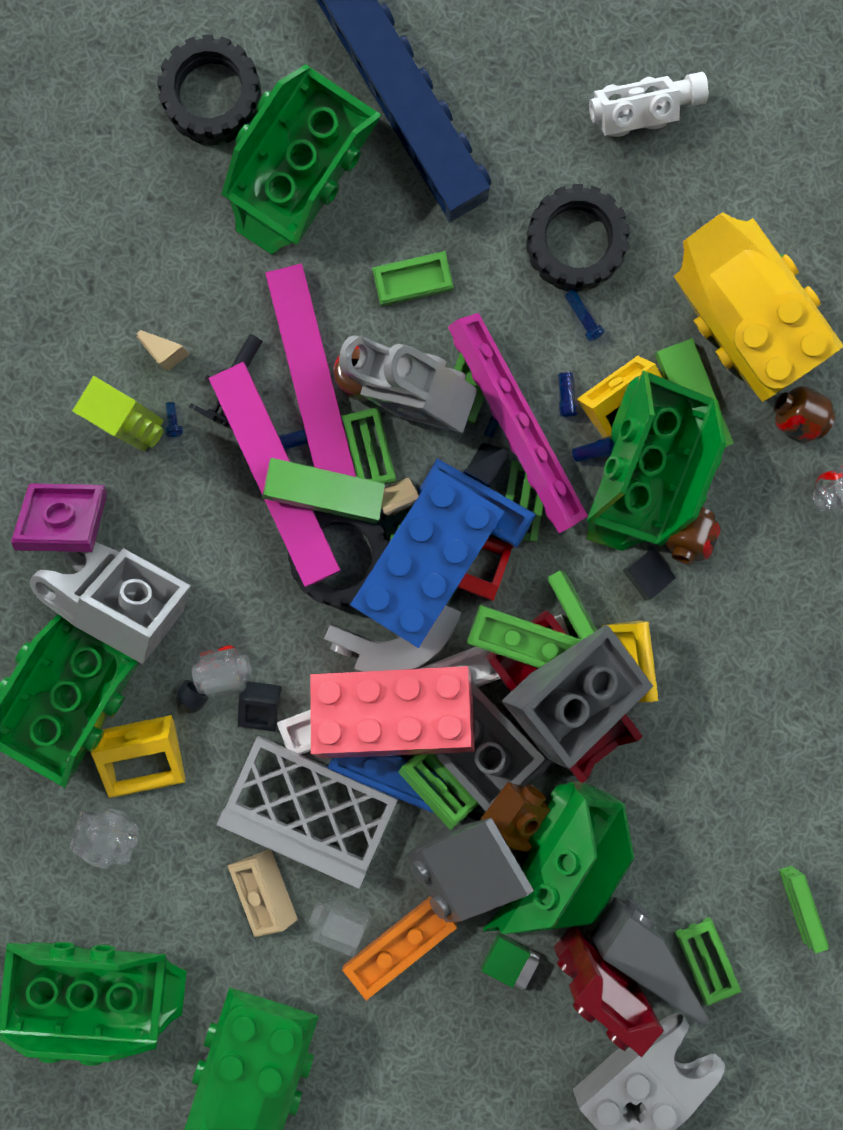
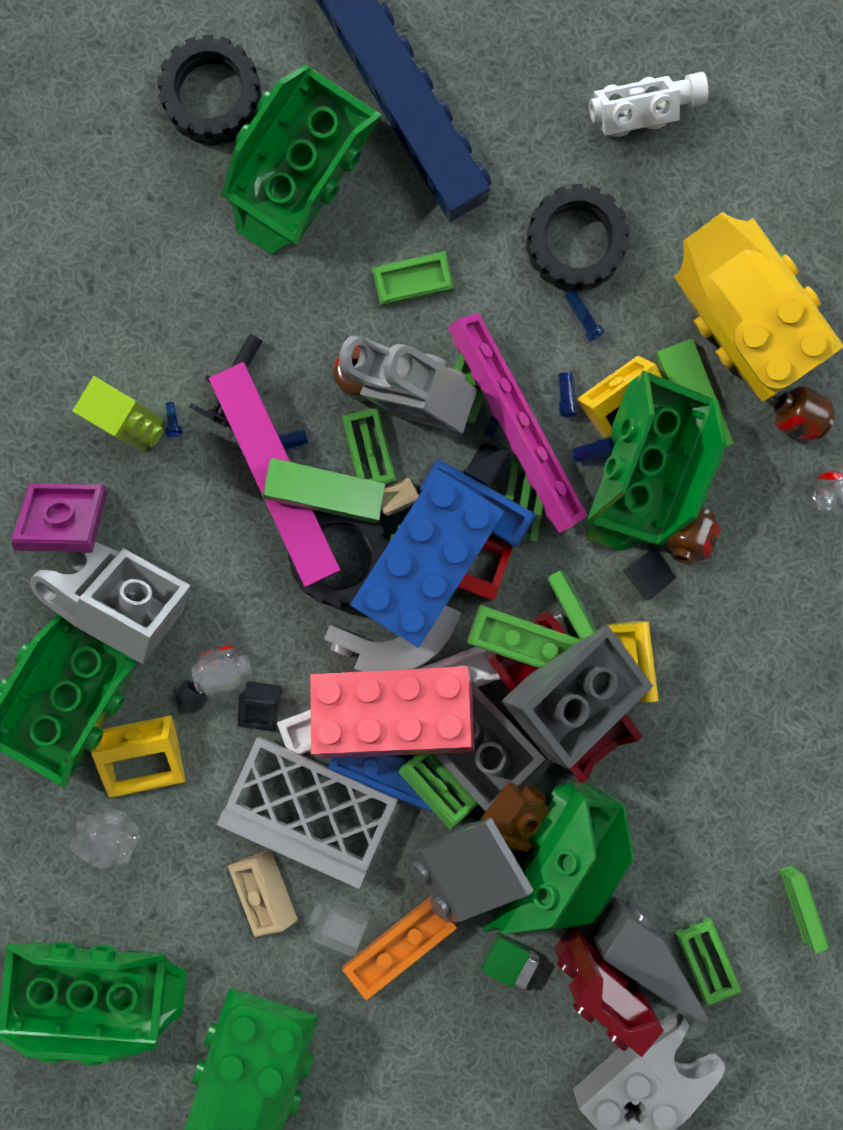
(162, 350): tan slope -> none
(309, 370): dark pink tile -> none

